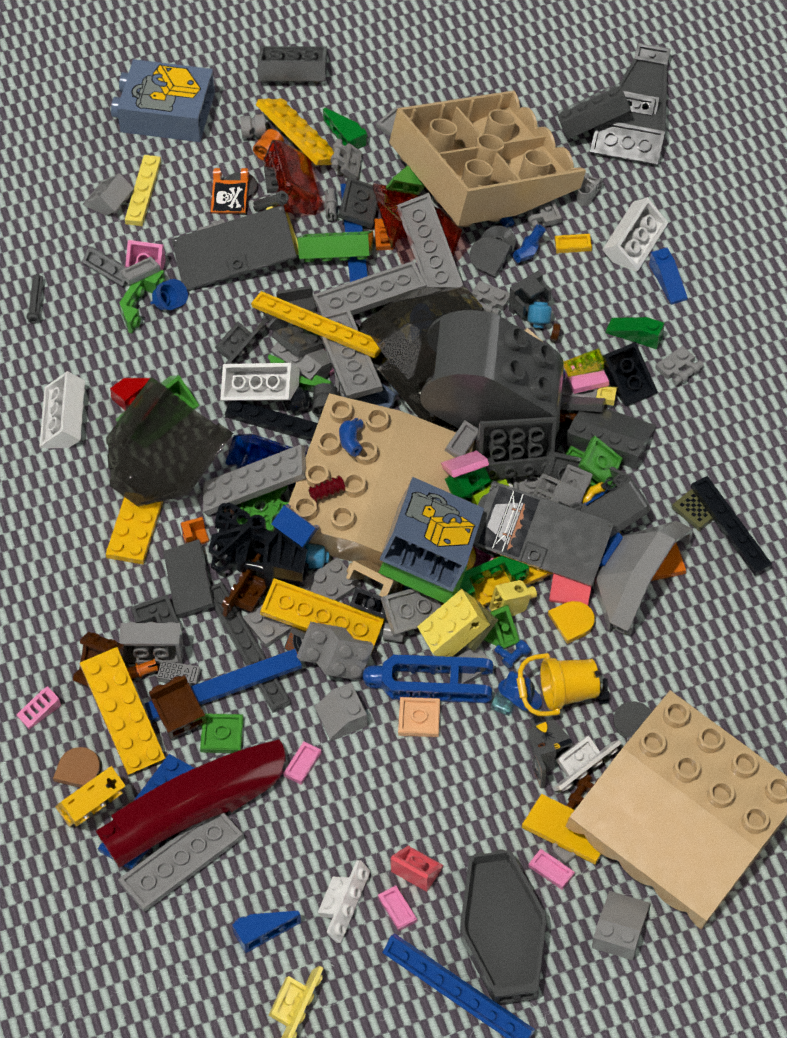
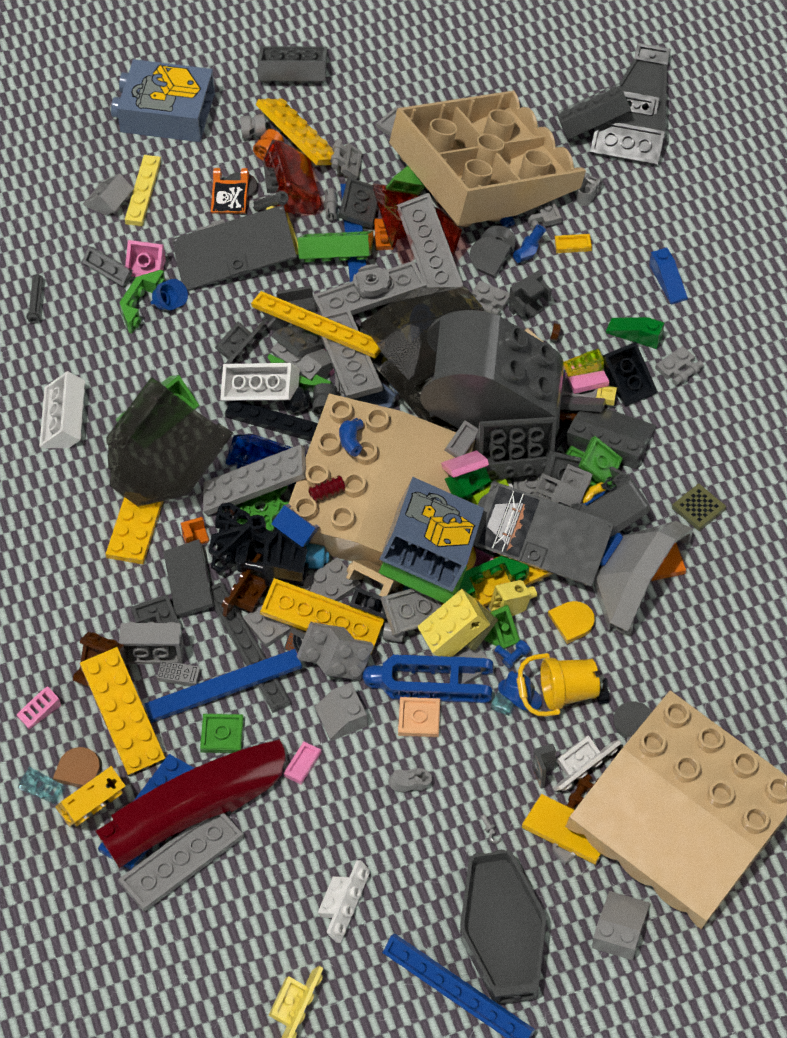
(45, 780): none -> clear light blue slope
(126, 391): red slope -> none
(140, 270): light grey tile -> none
(142, 669): orange axle -> none
(177, 706): reddish brown panel -> none
(262, 927): blue slope -> none
(345, 129): green slope -> none
(374, 288): none -> light grey plate
(397, 908): bright pink tile -> none
(411, 779): none -> light grey piece
(415, 867): coral slope -> none
(489, 828): none -> light grey hand
(539, 314): dark azure head -> none
(547, 733): dark grey torso -> none
(551, 869): bright pink tile -> none
(568, 590): coral slope -> none
(635, 235): white slope -> none
(731, 525): black plate -> none

